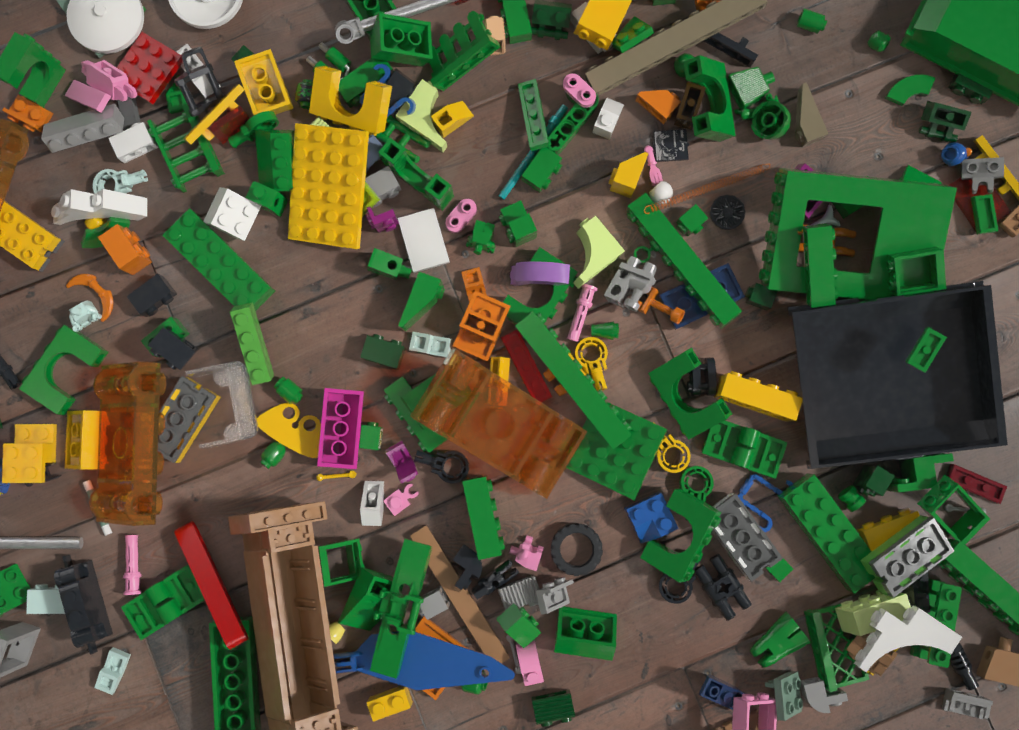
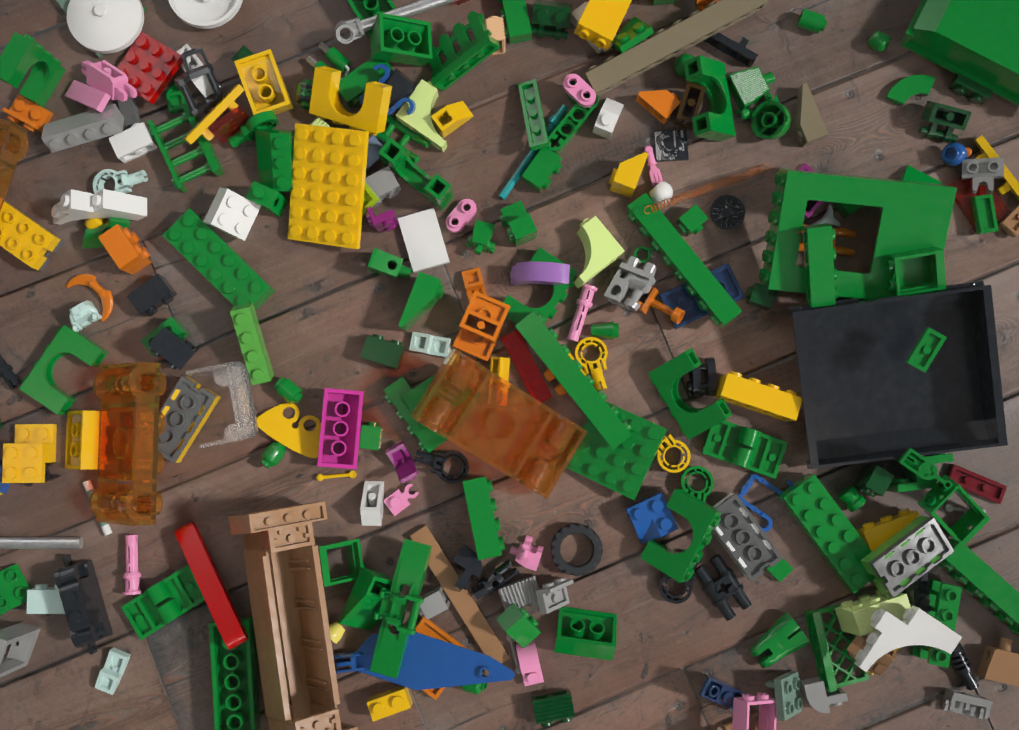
(917, 469): none -> green piece

